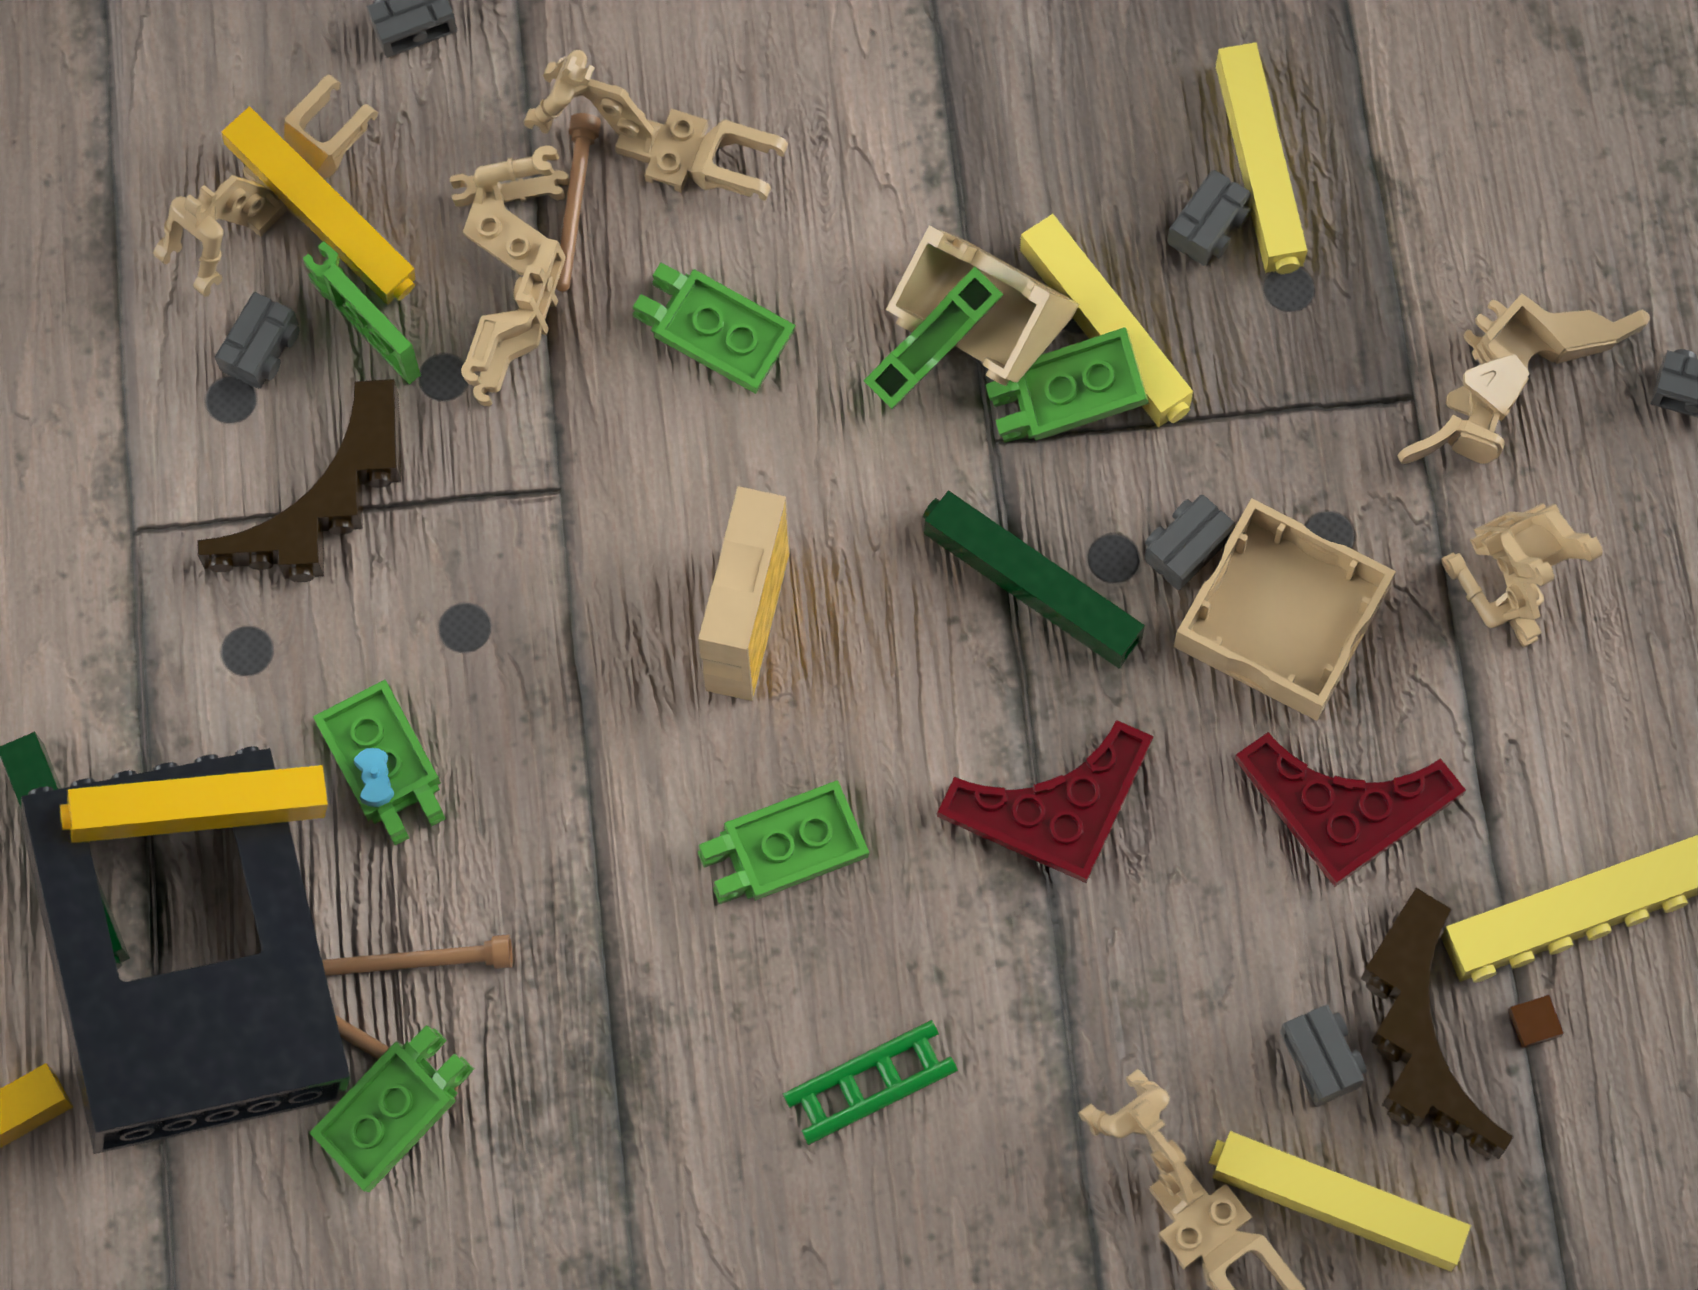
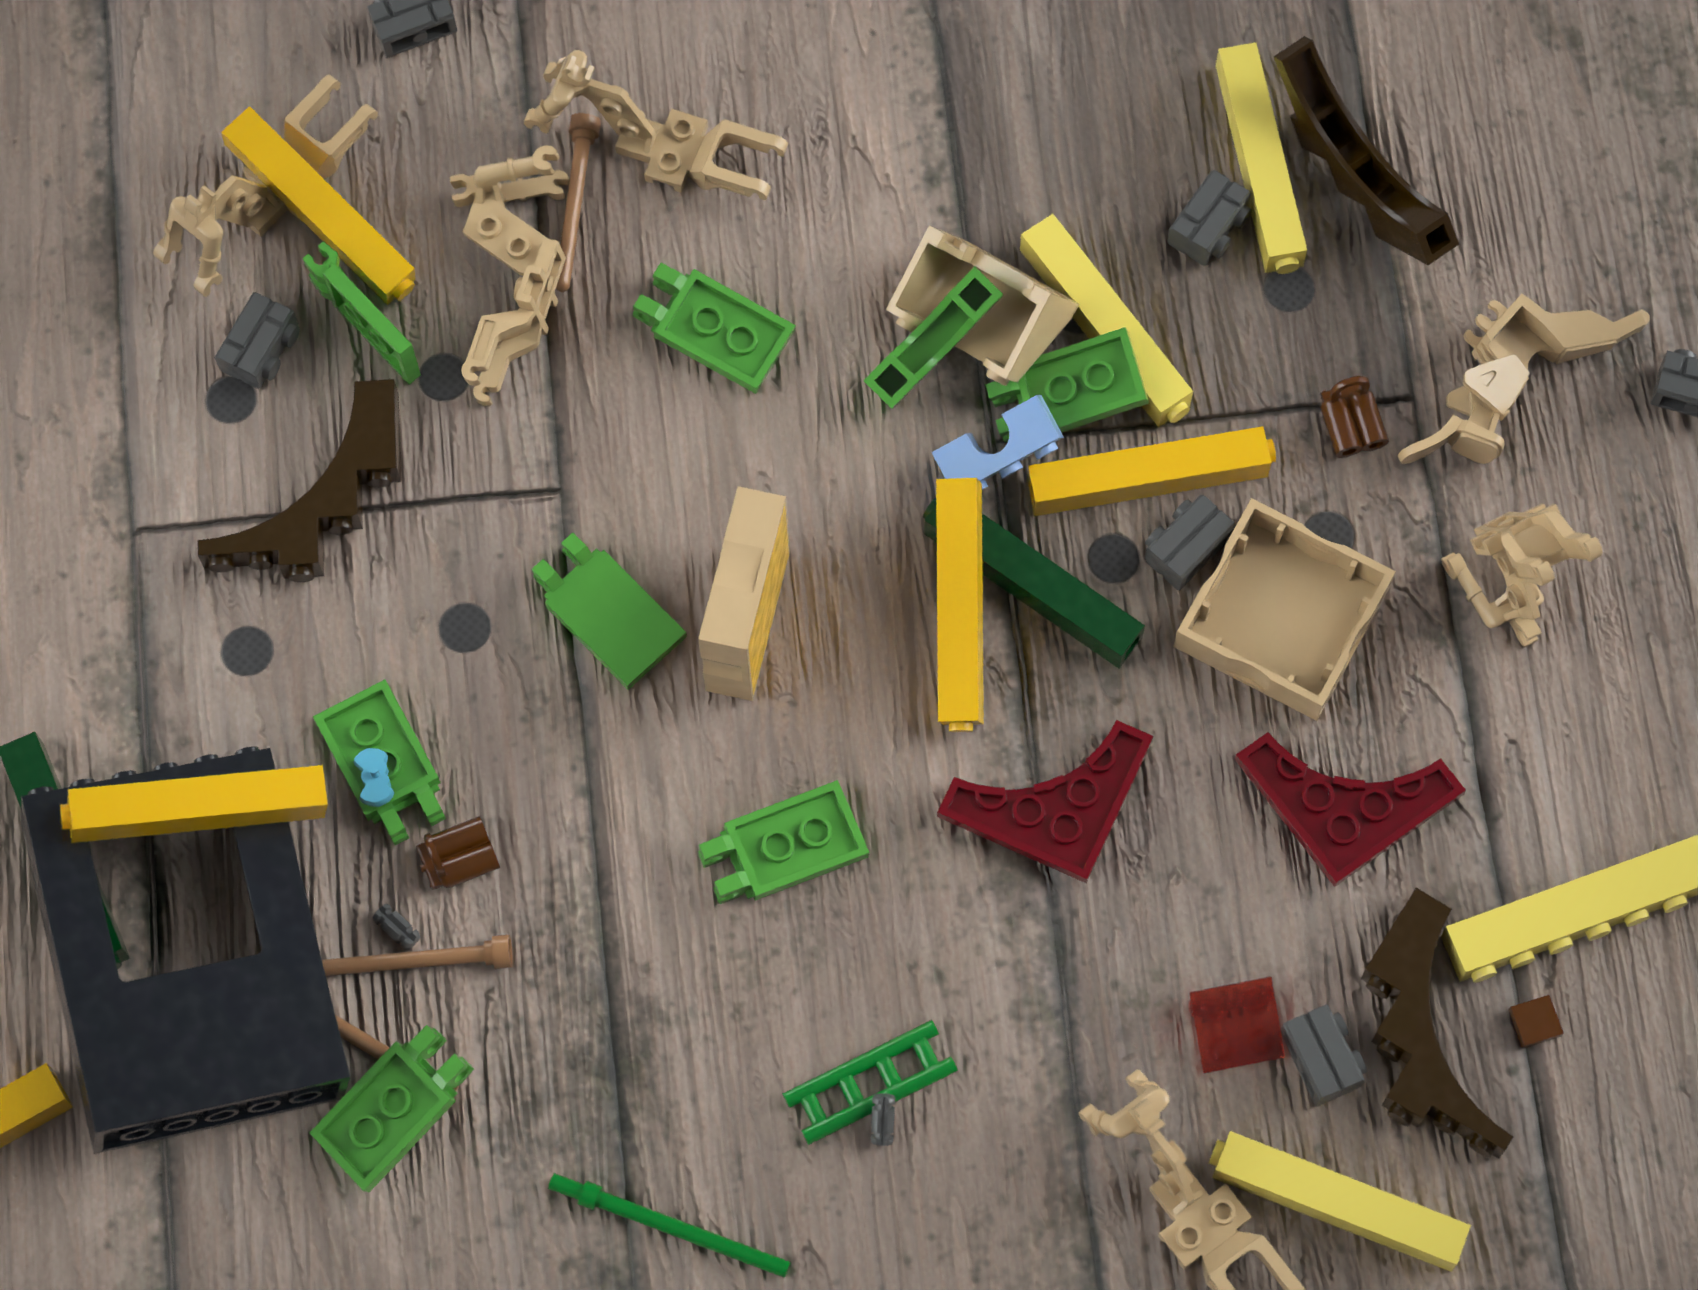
(396, 927): none -> dark grey piece
(457, 854): none -> reddish brown piece
(591, 1196): none -> green bar
(609, 612): none -> bright green tile
(882, 1119): none -> dark grey piece
(959, 603): none -> yellow brick
(1030, 432): none -> light blue arch
(1150, 471): none -> yellow brick
(1236, 1024): none -> clear red hinge
(1353, 417): none -> reddish brown piece
(1359, 170): none -> dark brown arch

